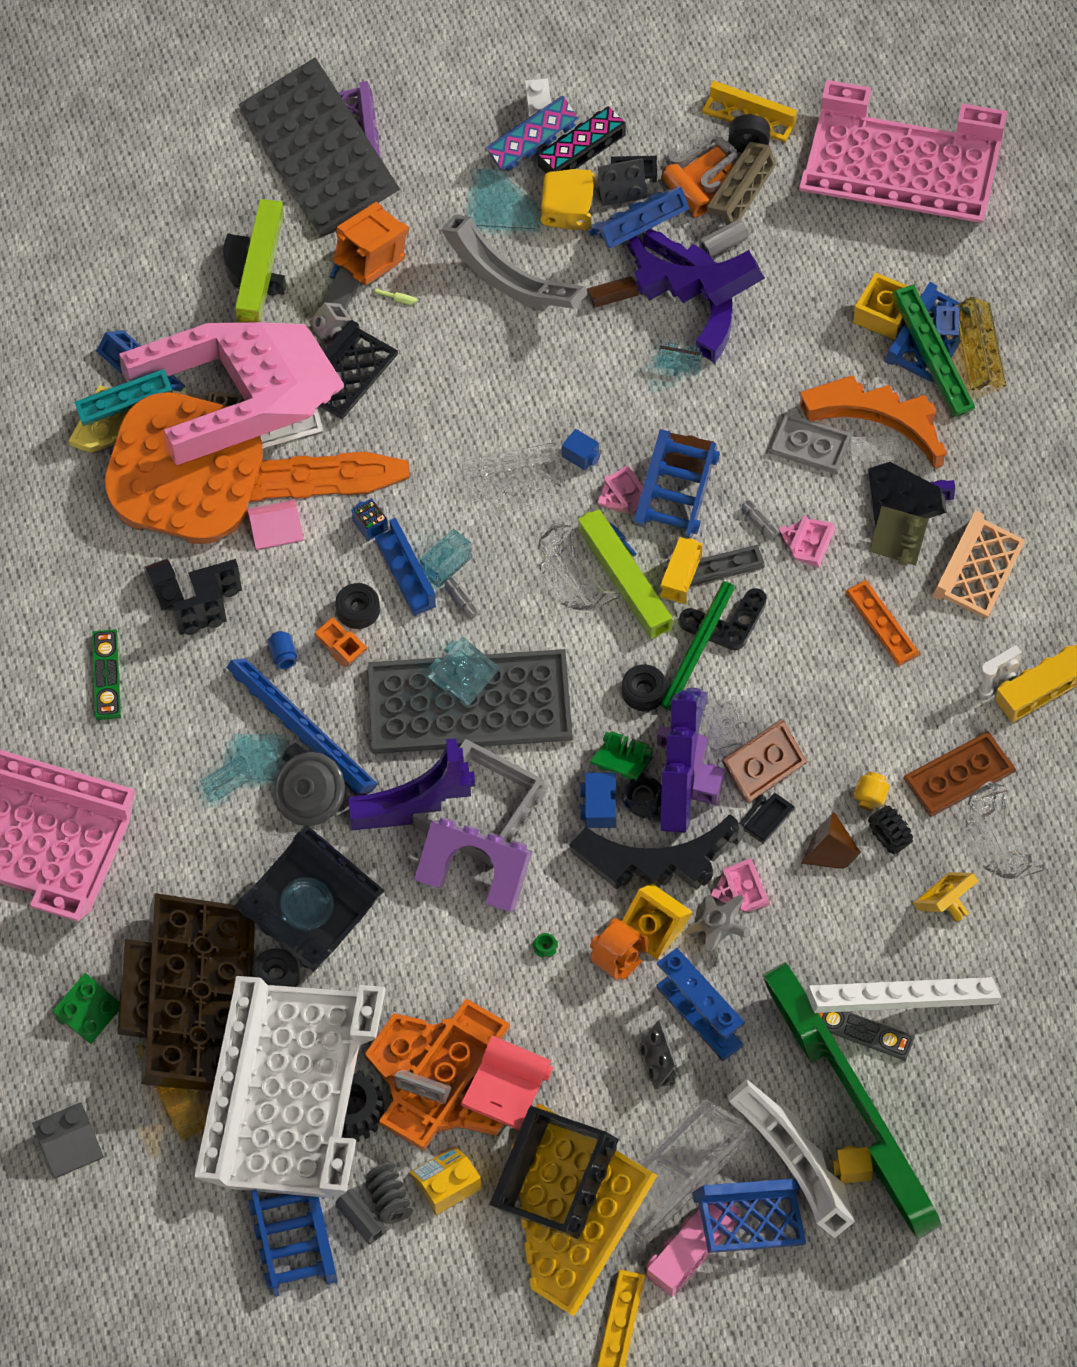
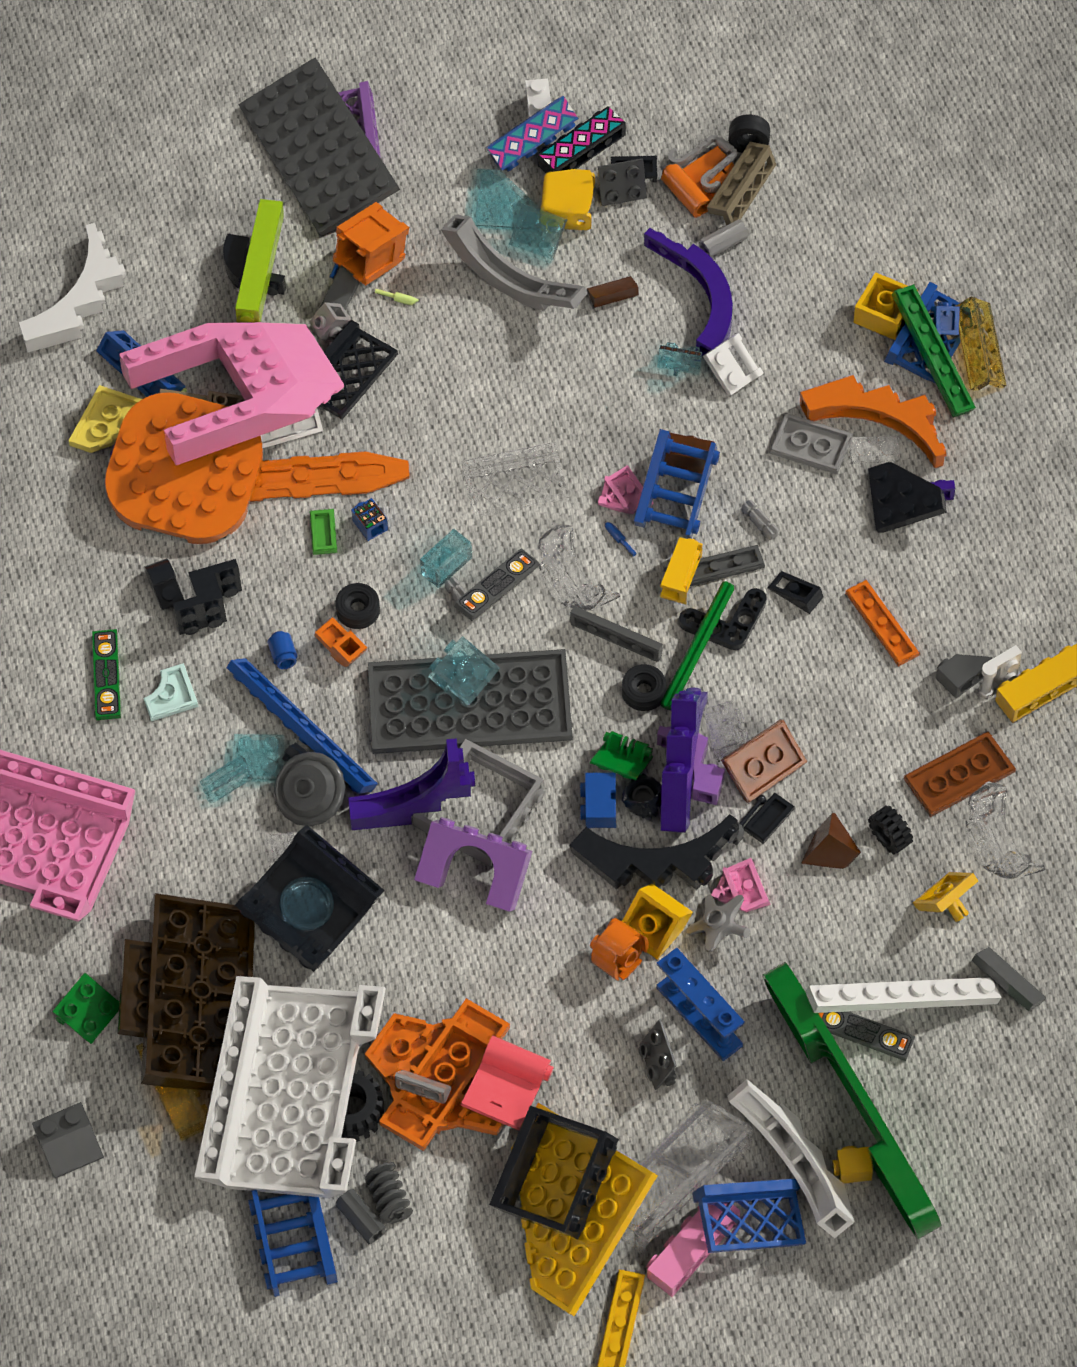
(64, 319): none -> white arch
(121, 397): teal fence -> none
(172, 695): none -> light aqua tile
(275, 524): bright pink slope -> none
(277, 959): black tyre -> none
(323, 531): none -> bright green tile
(406, 569): blue fence -> none
(447, 1179): yellow slope -> none
(496, 584): none -> tile
(537, 233): none -> clear light blue plate
(542, 939): green plate -> none
(581, 450): blue brick -> none
(616, 634): none -> dark grey tile
(625, 573): lime brick -> none
(640, 217): blue fence -> none
(714, 281): dark purple arch -> none
(727, 369): none -> white plate
(750, 104): yellow fence -> none
(798, 592): none -> black slope
(808, 539): bright pink slope -> none
(871, 791): yellow head -> none
(899, 535): olive hinge -> none
(901, 161): bright pink slope -> none
(958, 562): light nougat fence -> none
(961, 672): none -> dark grey slope
(1008, 978): none -> dark grey tile

